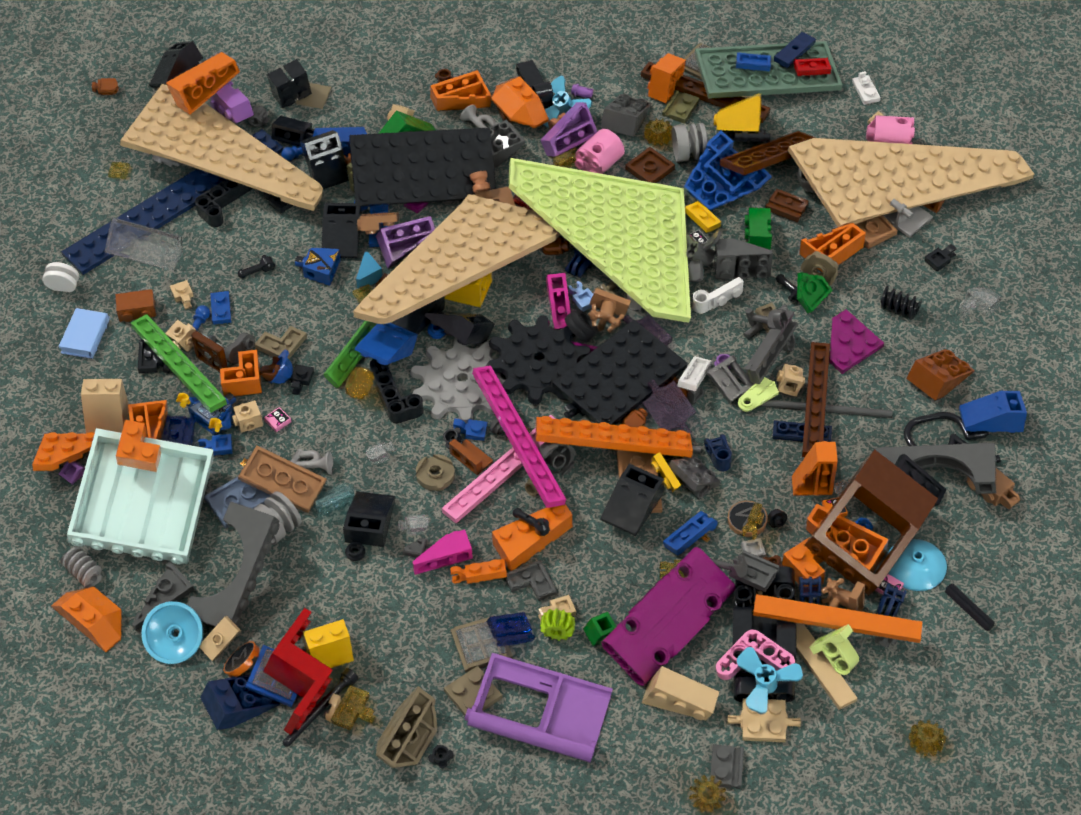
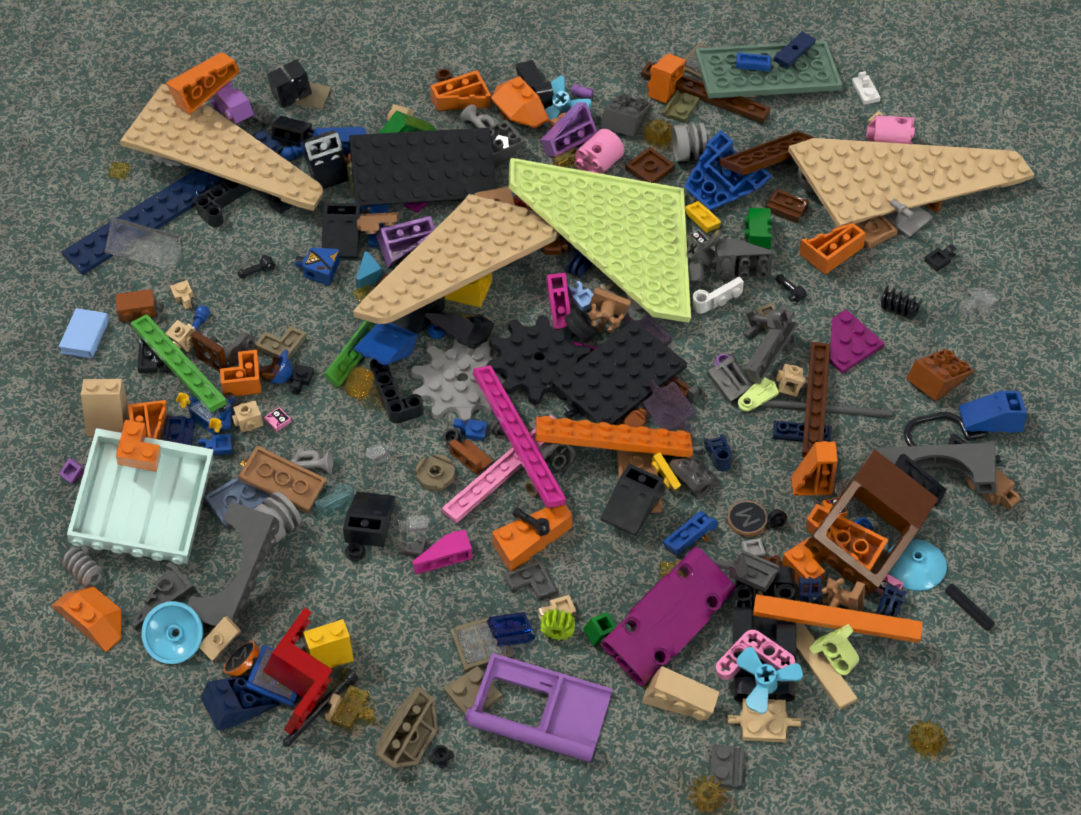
(60, 277): white head -> none
(61, 448): orange plate -> none
(105, 86): dark orange arm -> none
(175, 62): black slope -> none
(220, 307): blue plate -> none
(479, 180): nougat wheel -> none
(479, 571): orange plate -> none
(694, 373): white plate -> none
(740, 116): yellow slope -> none
(745, 136): black plate -> none
(754, 518): clear yellow plate -> none
(811, 290): green plate -> none
(813, 66): red plate -> none
(821, 261): dark tan plate -> none

